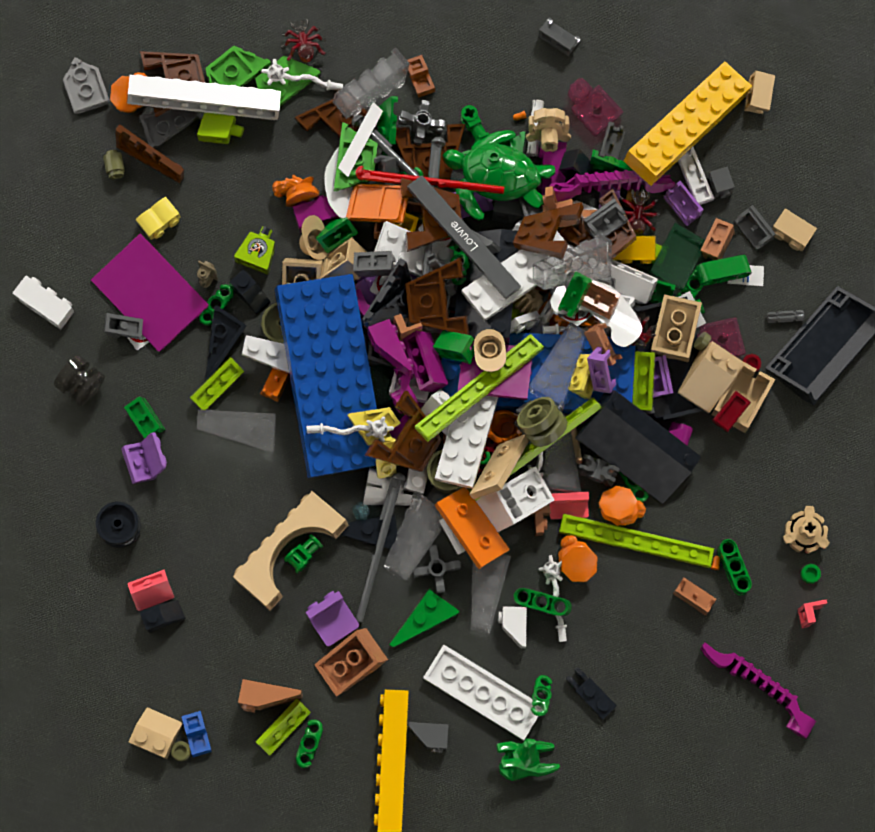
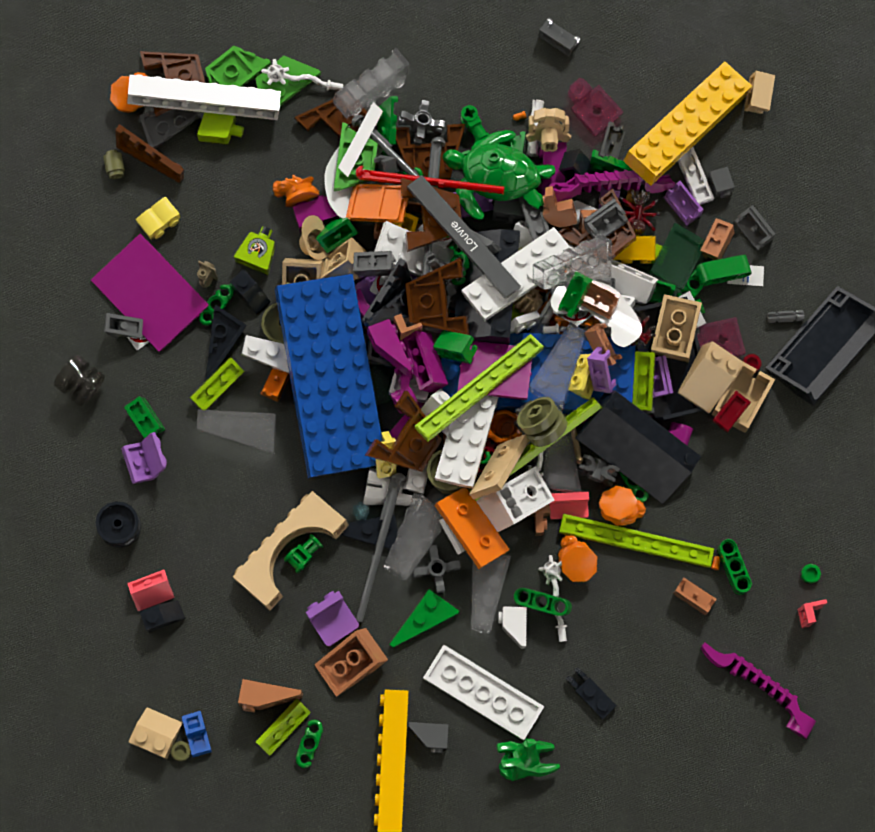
(43, 301): white brick -> none
(85, 87): light grey tile -> none
(304, 44): animal -> none
(360, 418): light yellow wing -> none
(377, 429): white piece -> none
(420, 76): dark orange slope -> none
(490, 350): tan piece -> none
(539, 230): reddish brown wing -> none
(543, 703): green piece -> none
(702, 341): olive tile -> none
(793, 230): tan brick -> none
(812, 521): tan piece -> none

